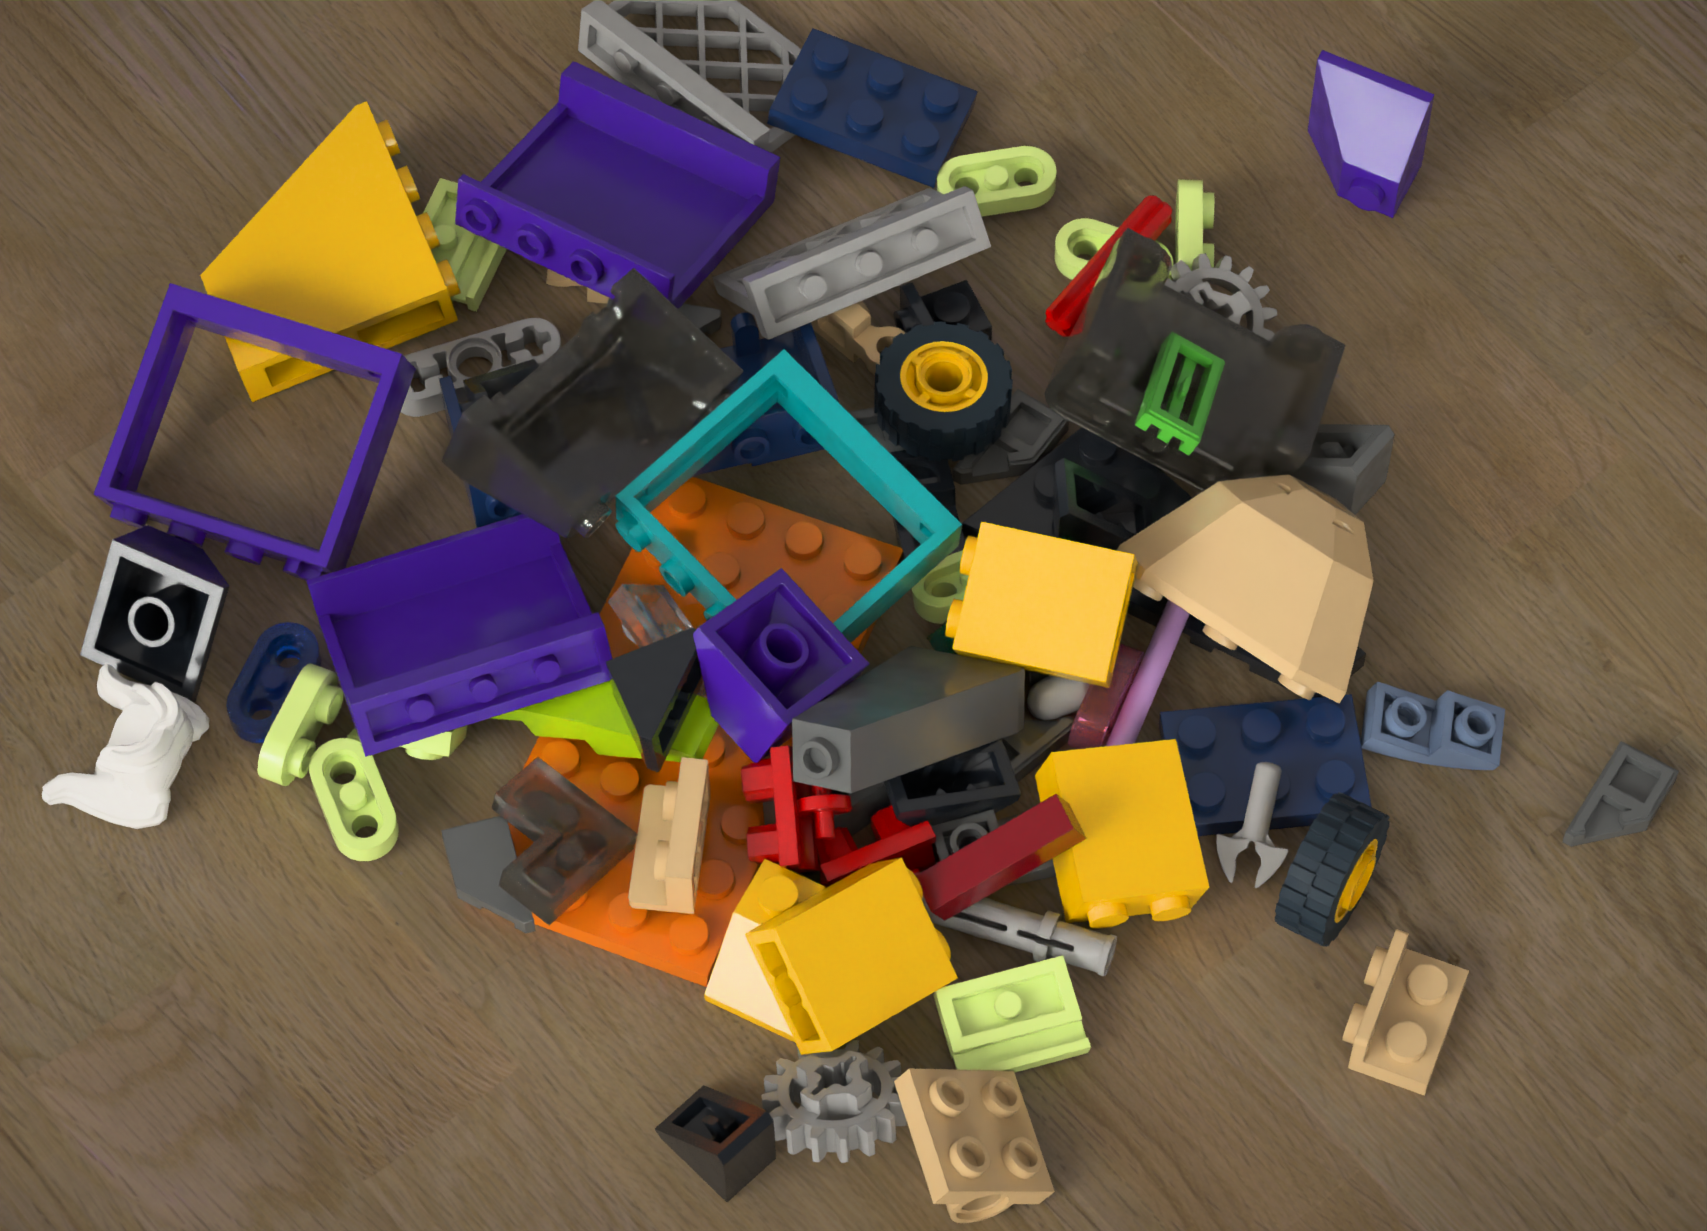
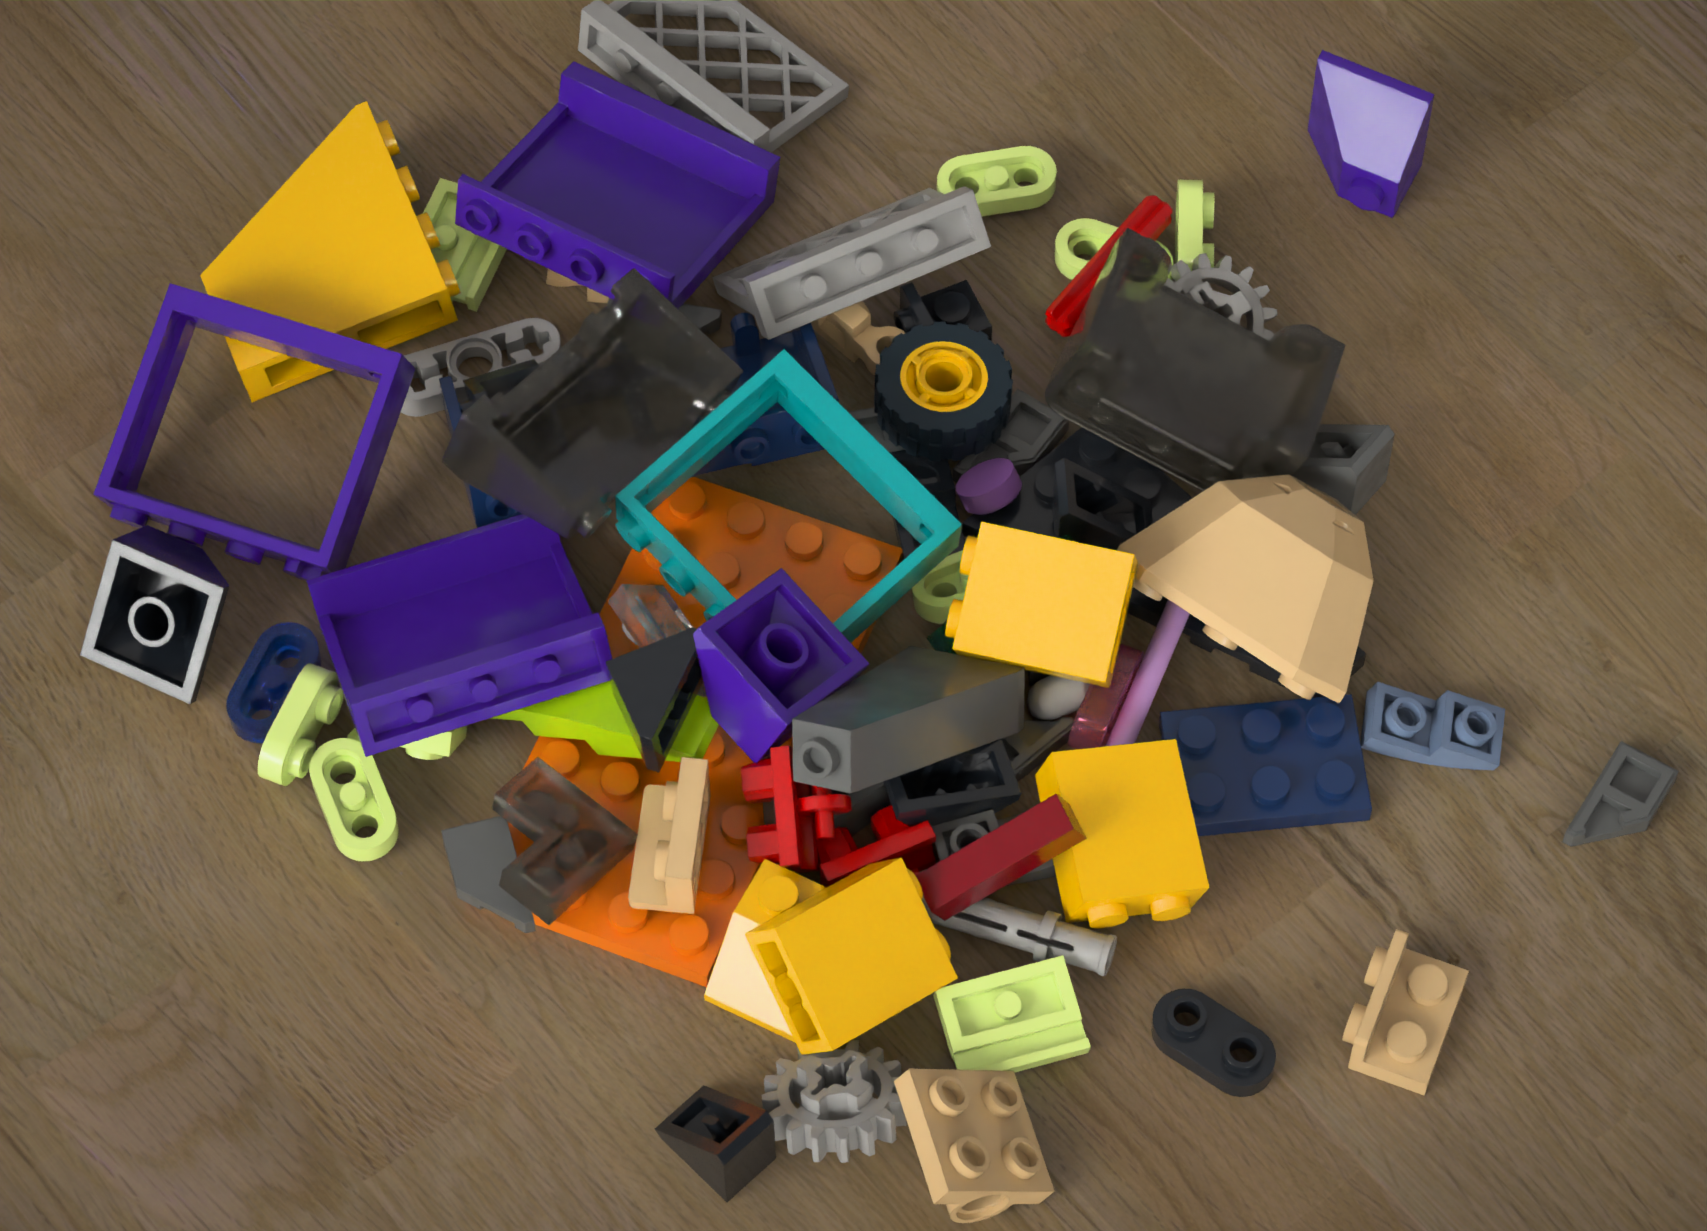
(141, 756): white hair -> none
(872, 107): dark blue plate -> none
(989, 486): none -> medium lavender tile
(1168, 420): bright green tile -> none
(1208, 1043): none -> black plate
(1255, 827): light grey bar -> none
(1331, 869): black wheel -> none

